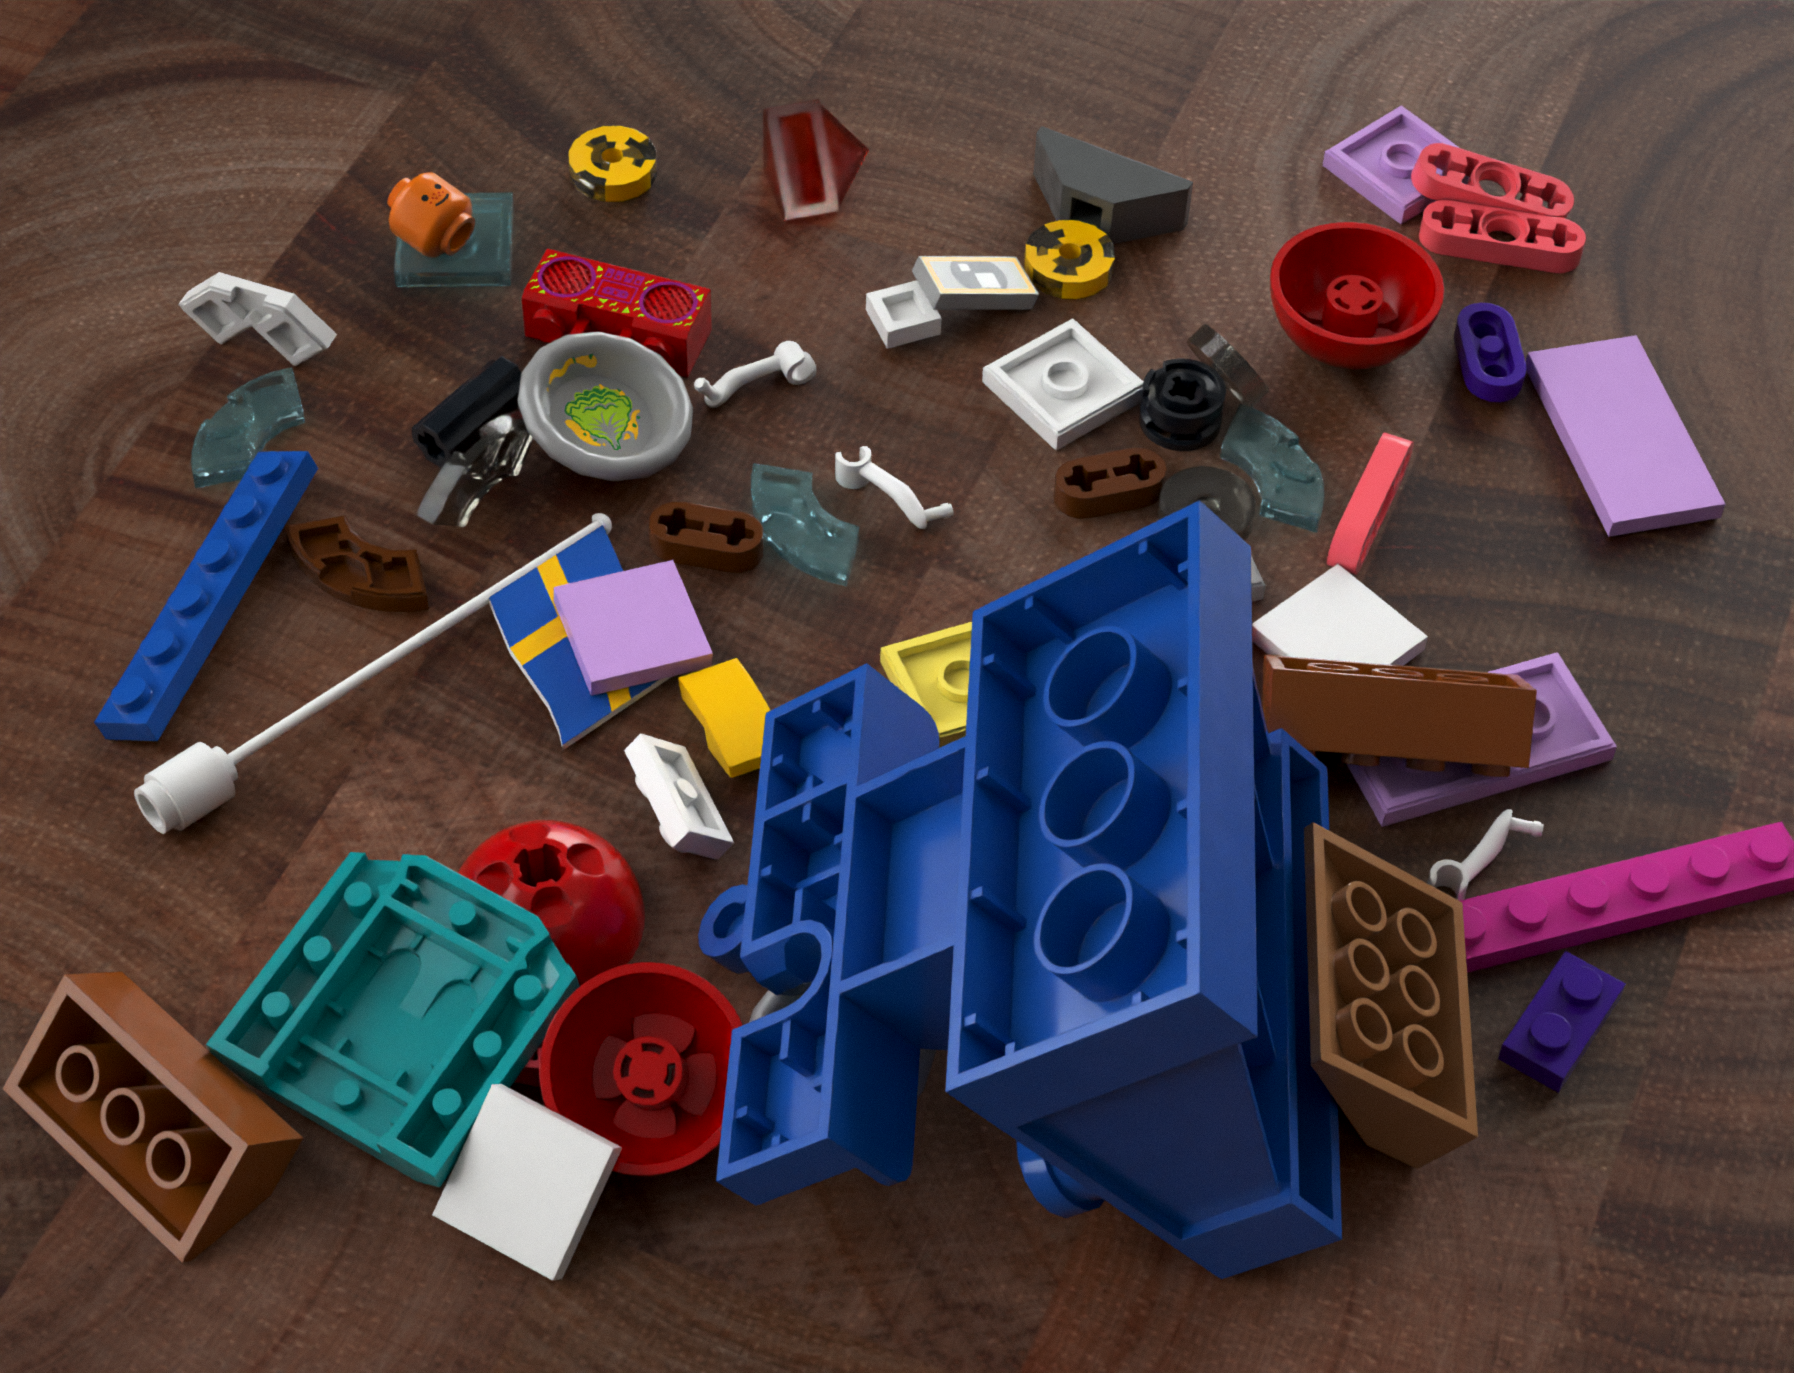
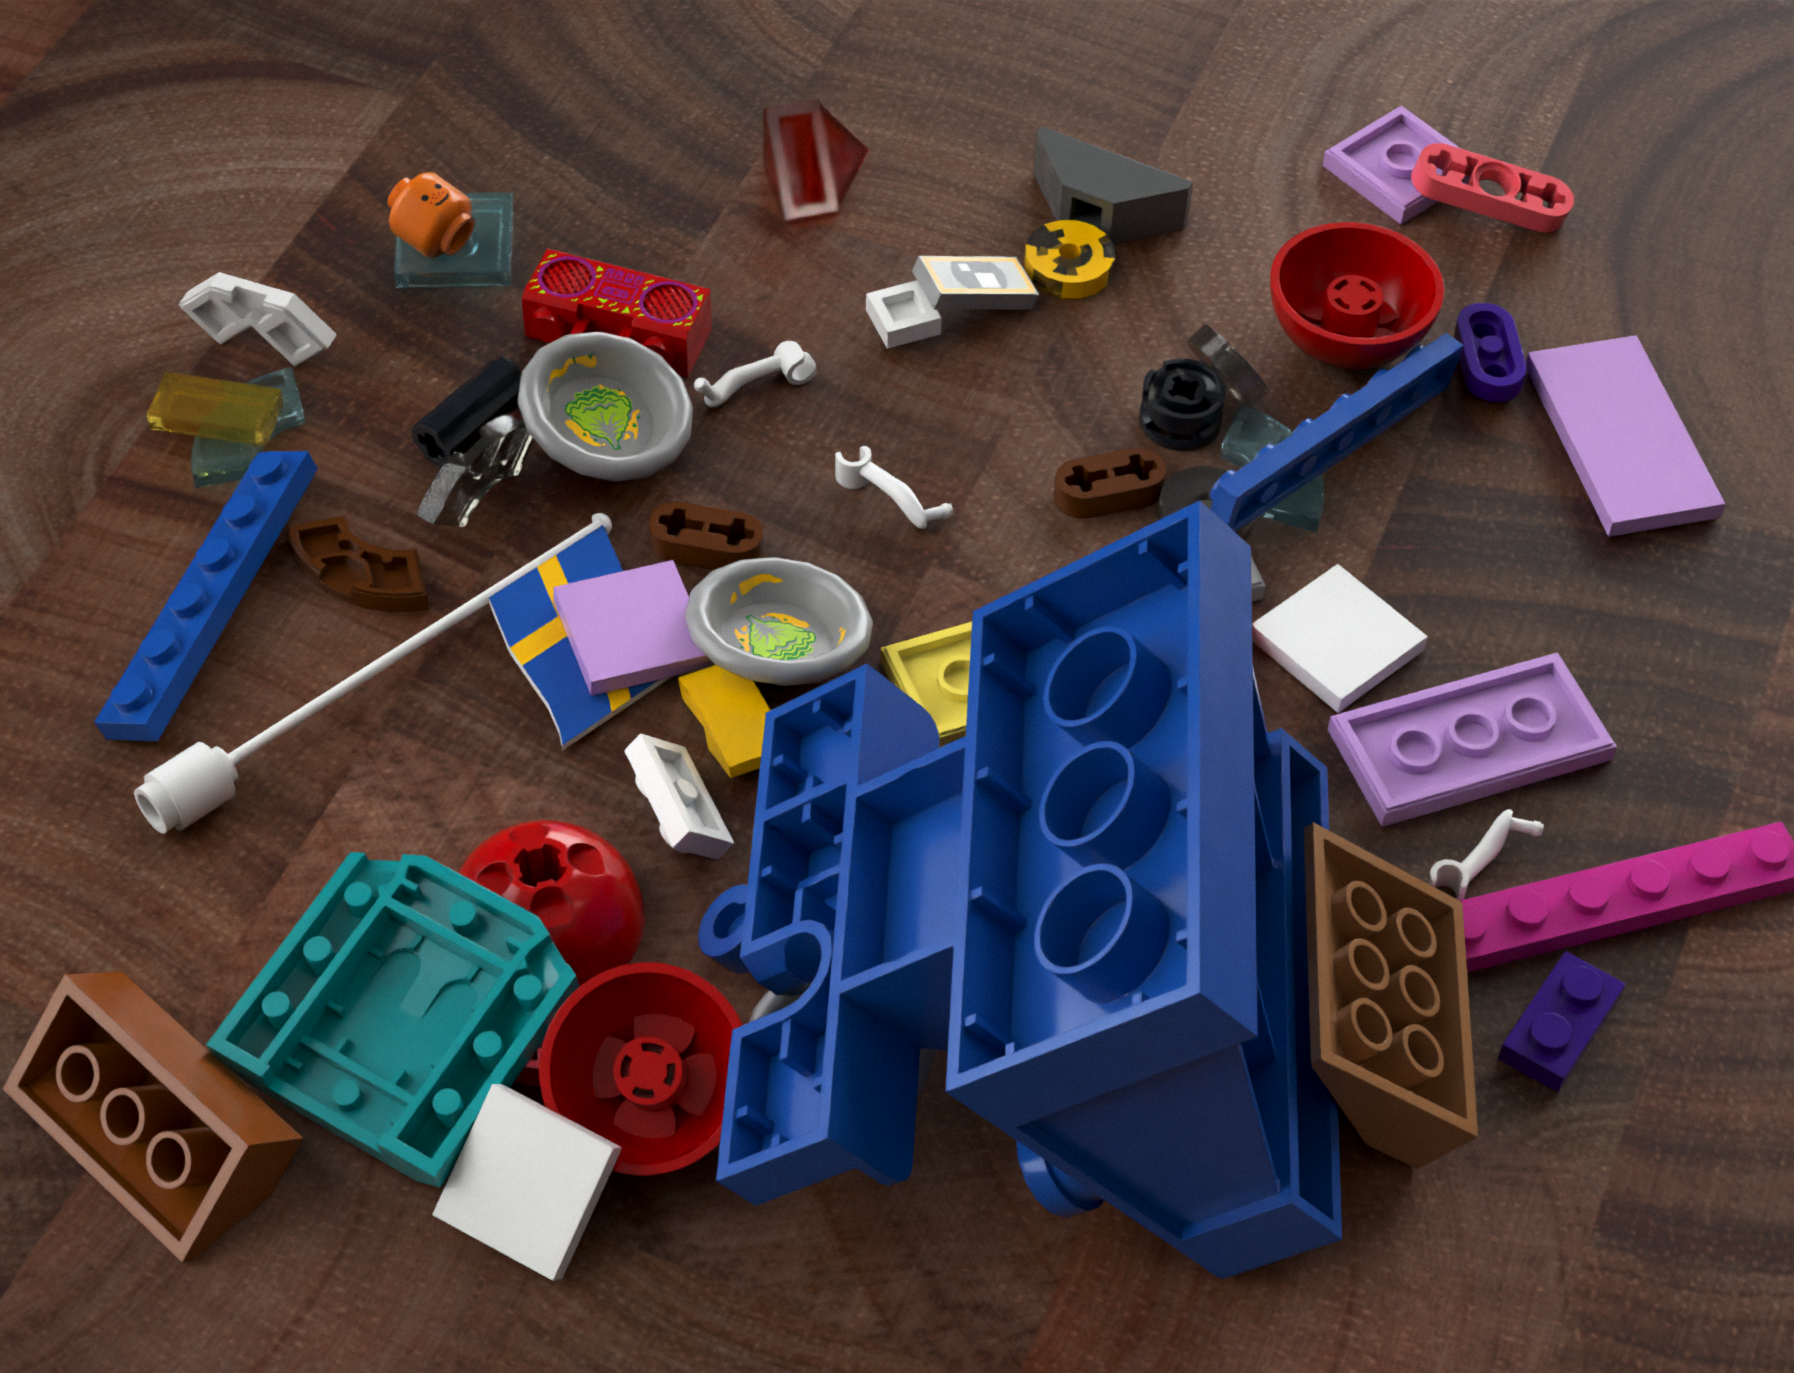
(215, 408): none -> clear yellow tile
(612, 163): yellow piece -> none
(778, 621): none -> light grey piece
(799, 526): clear light blue tile -> none
(1064, 384): white tile -> none
(1336, 434): none -> blue plate
(1370, 503): coral beam -> none
(1401, 713): dark orange slope -> none
(1539, 255): coral beam -> none

